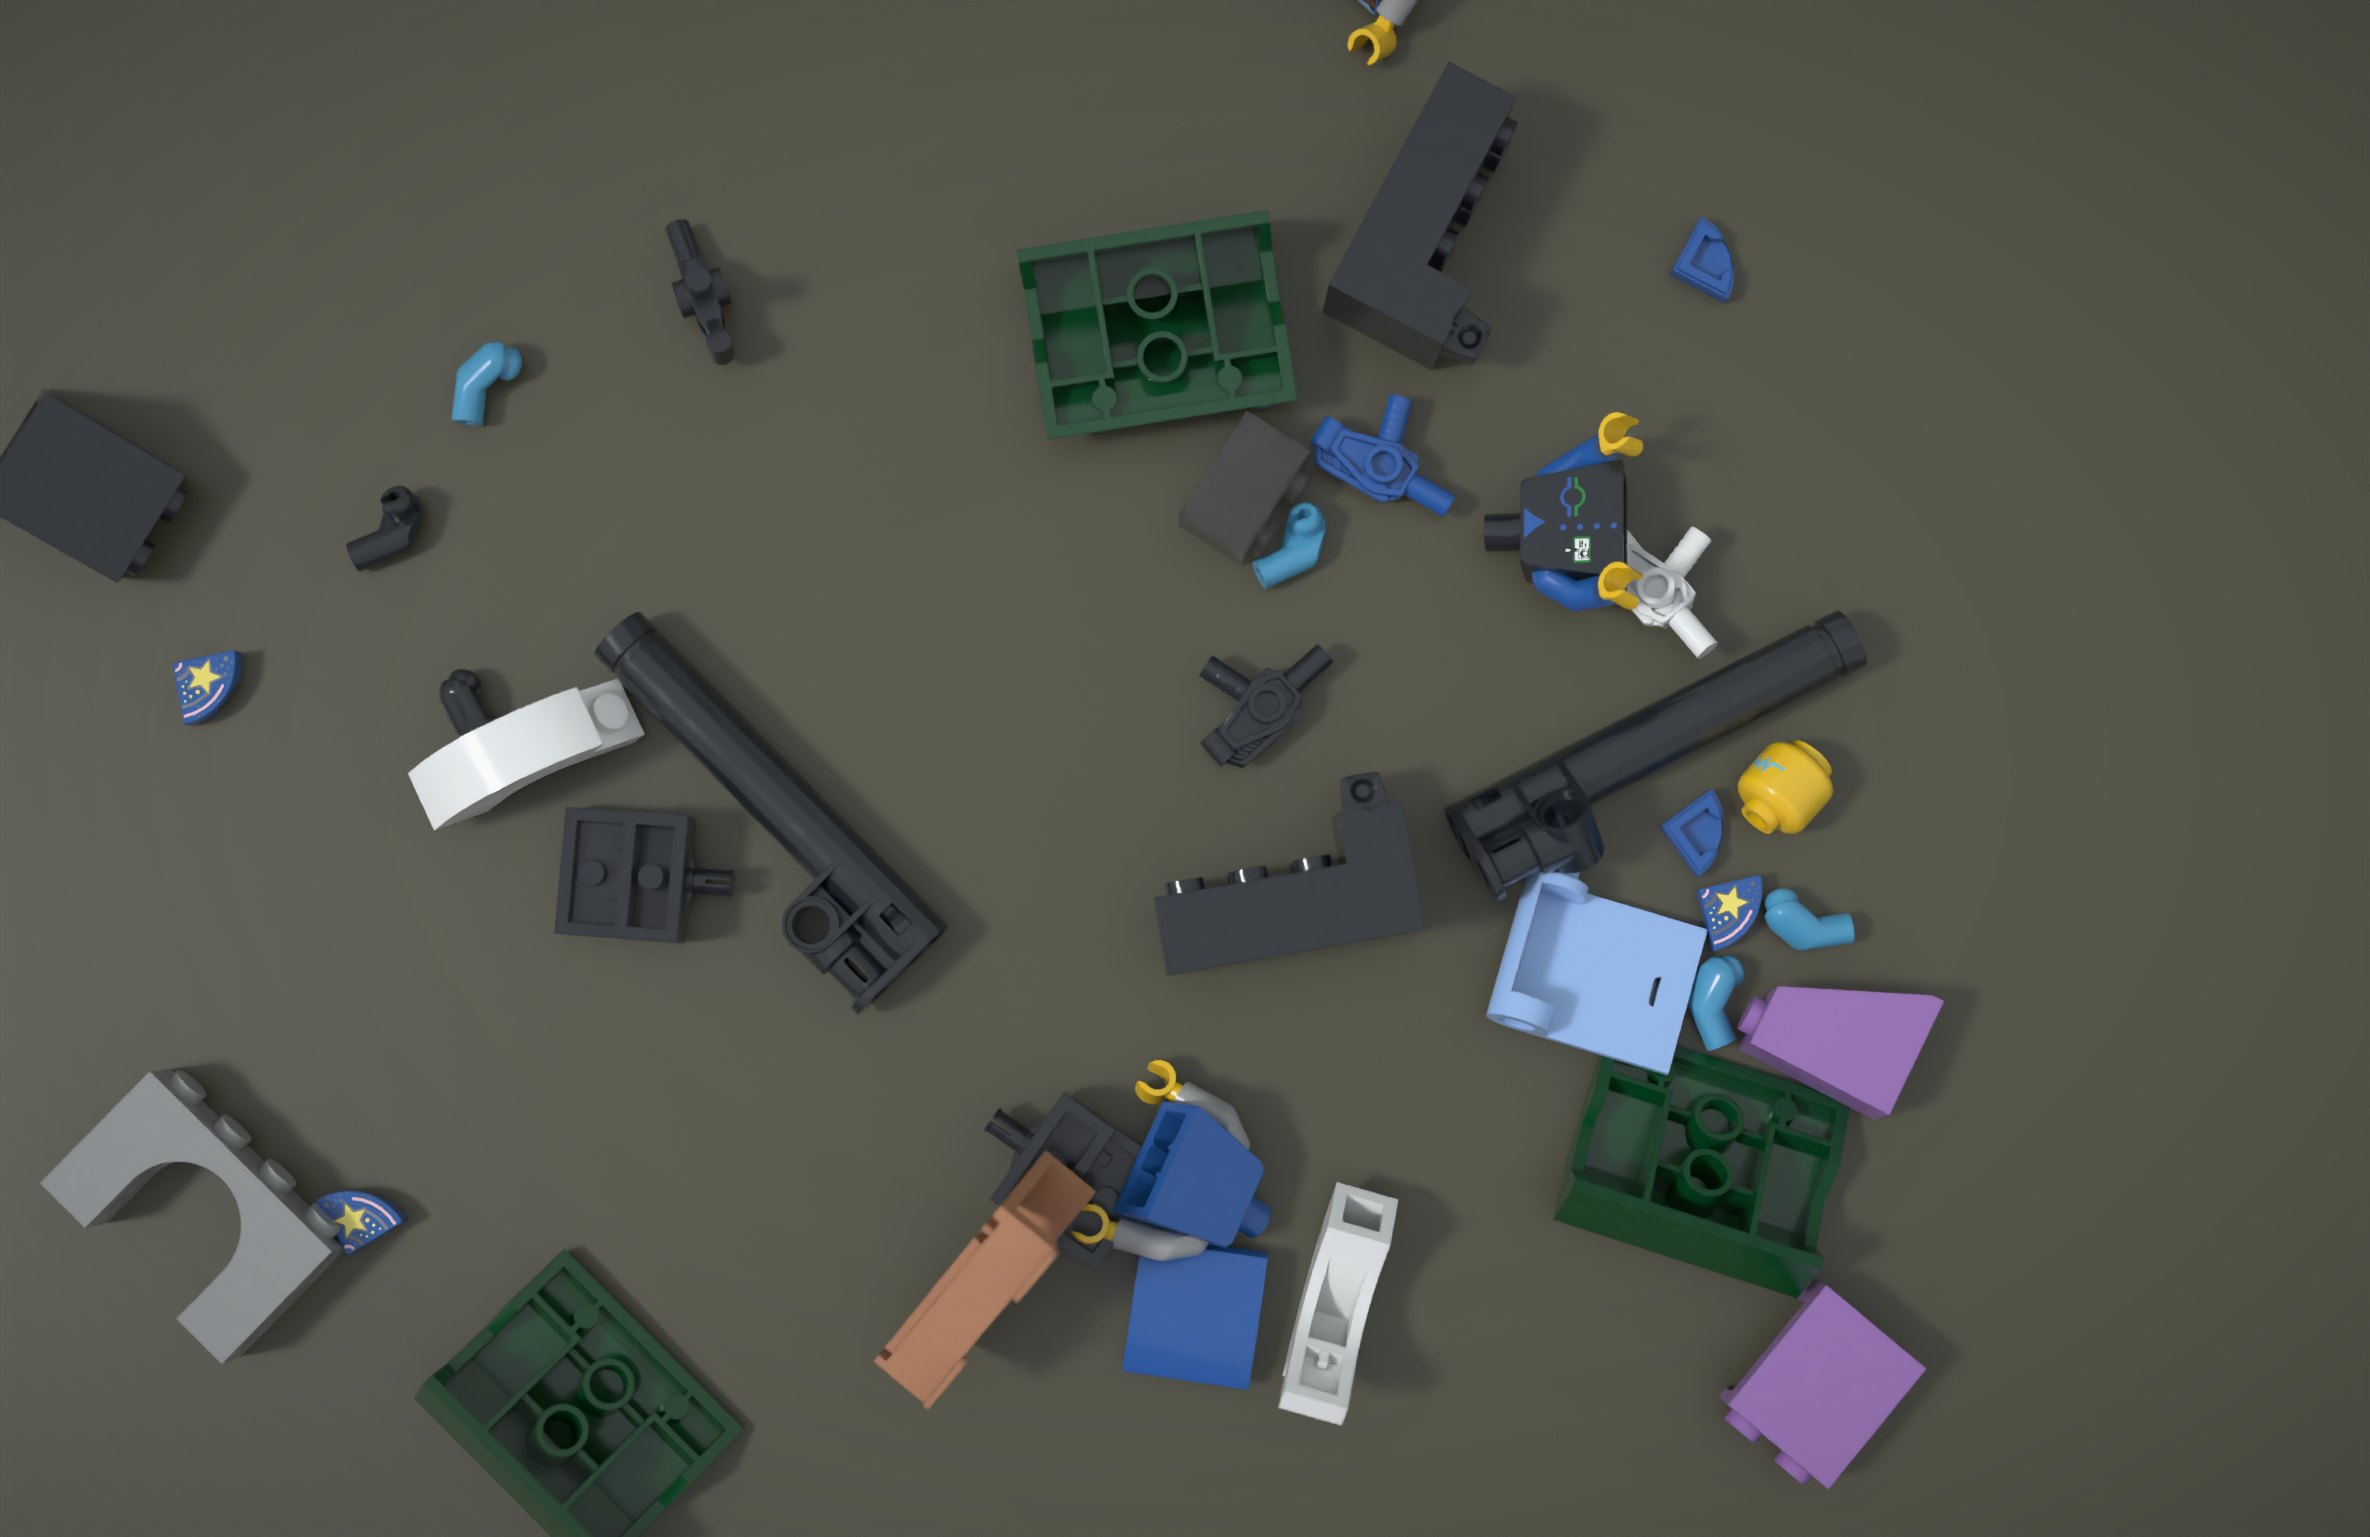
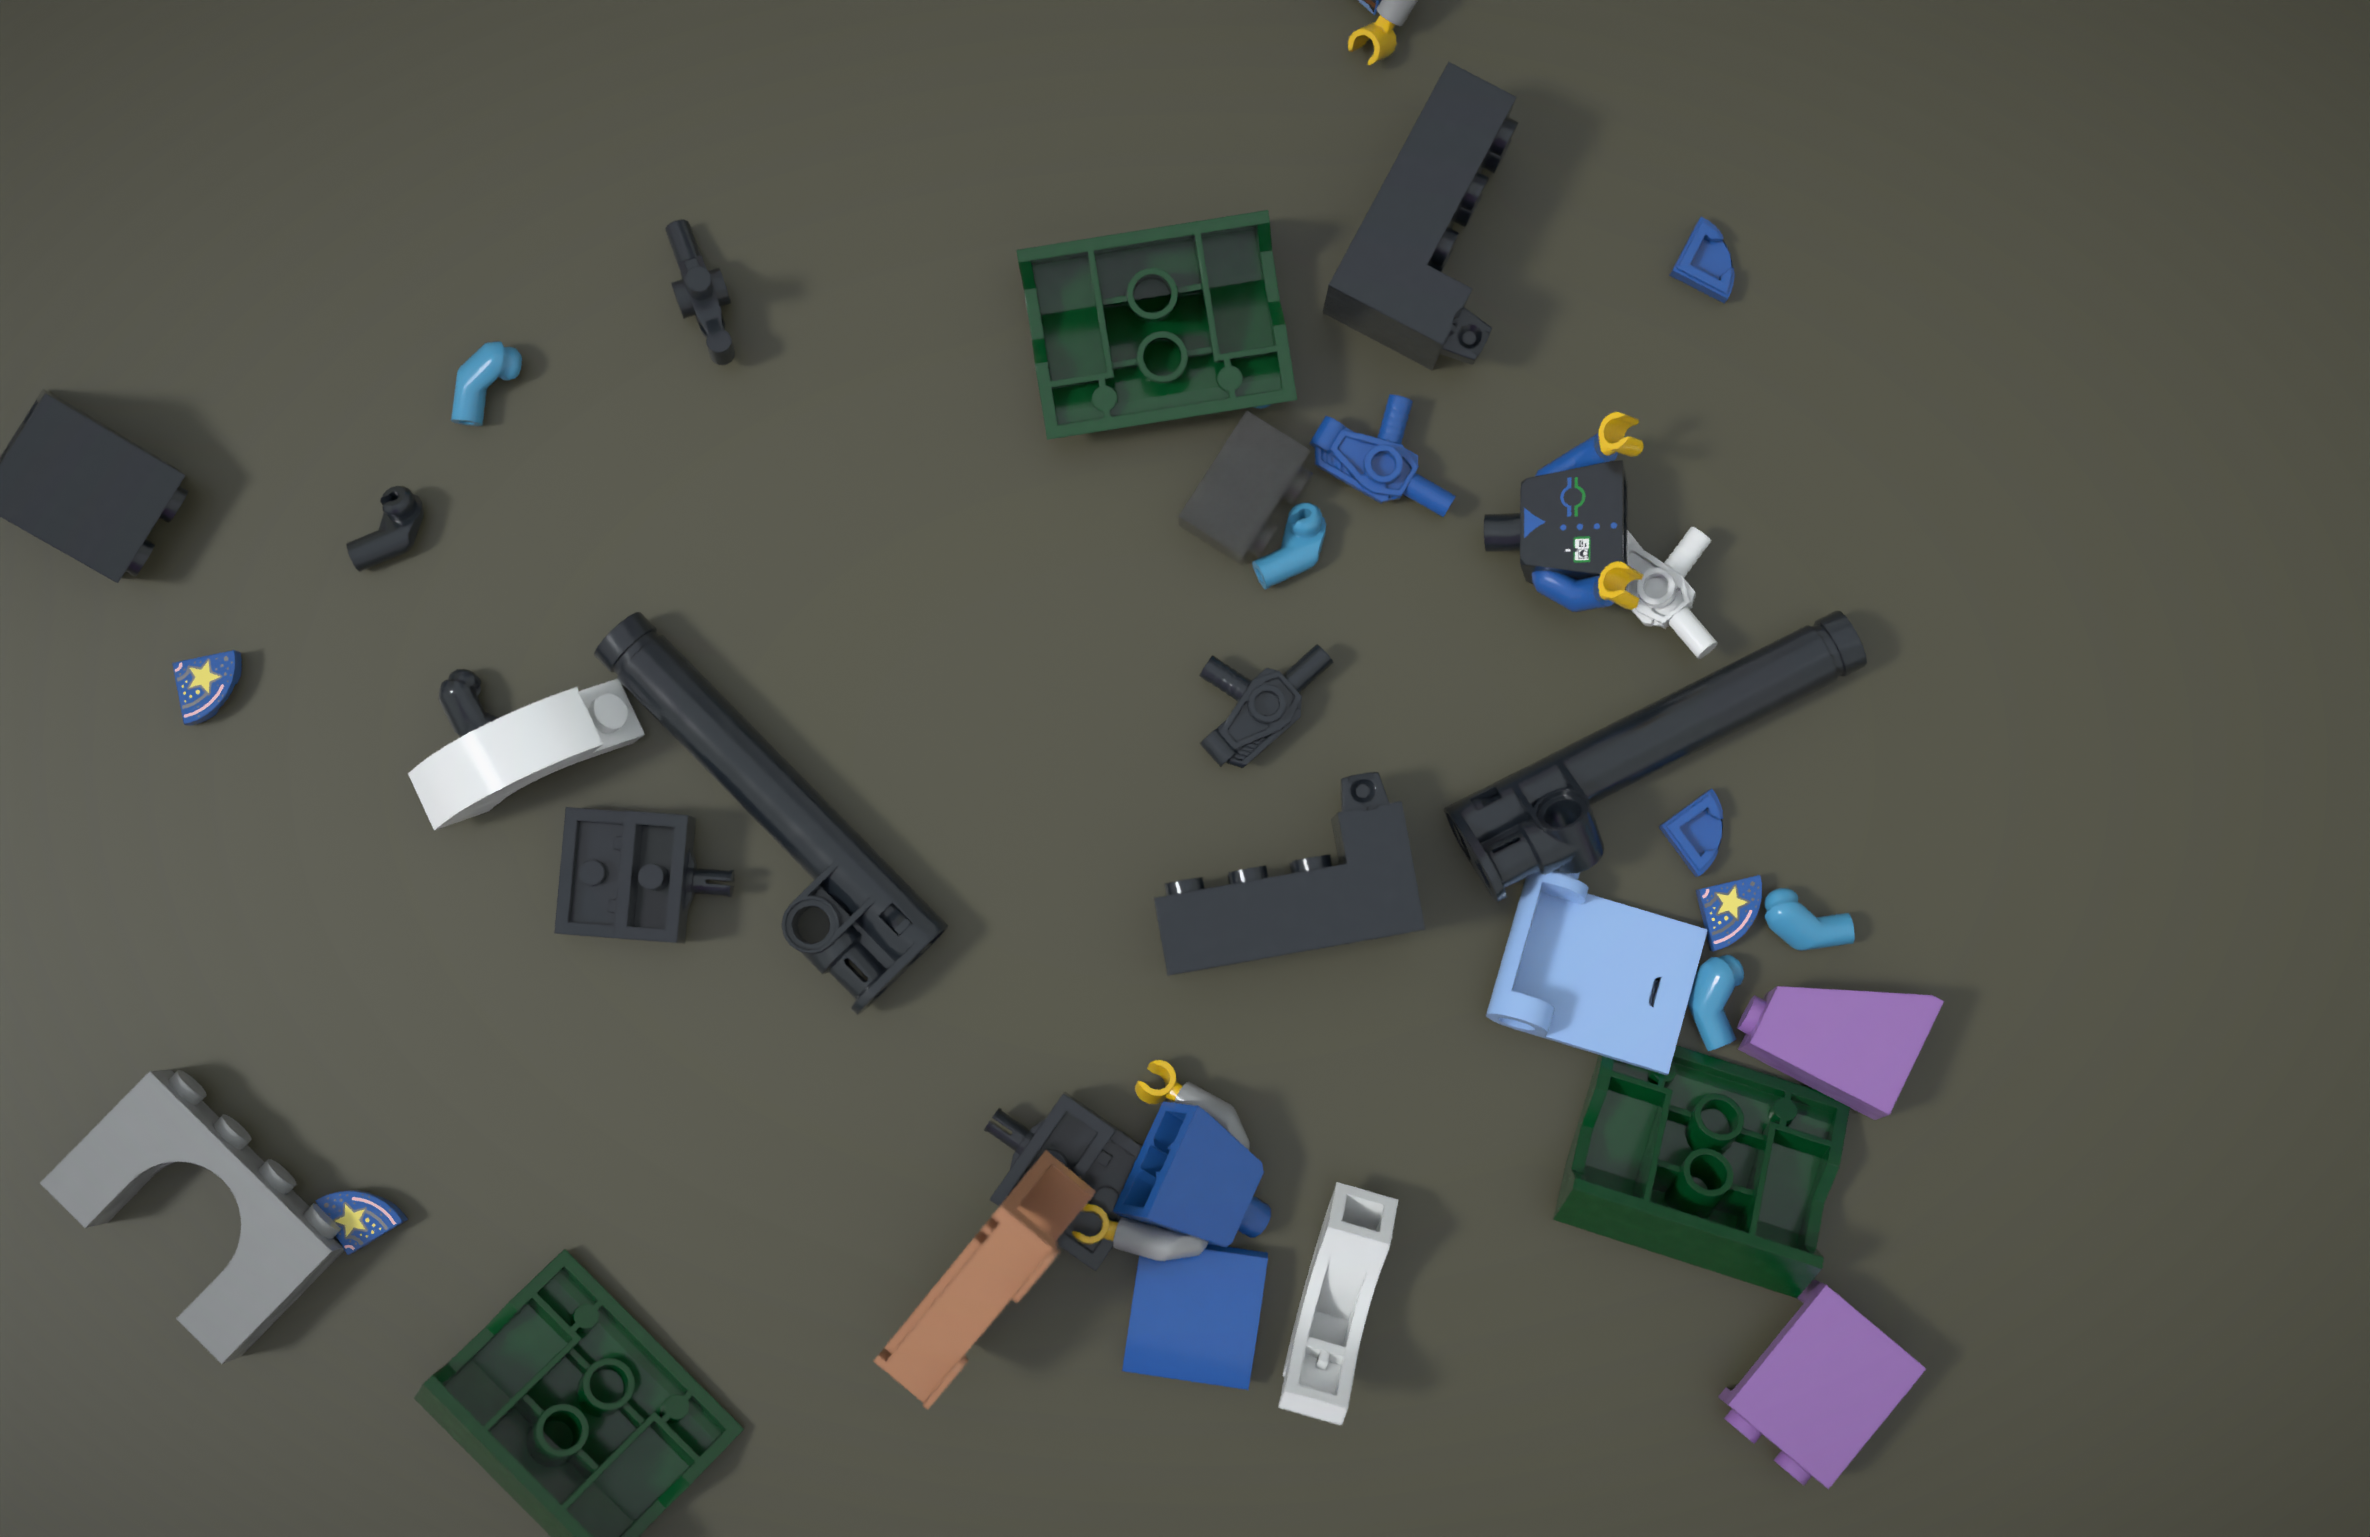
(1785, 787): yellow head -> none

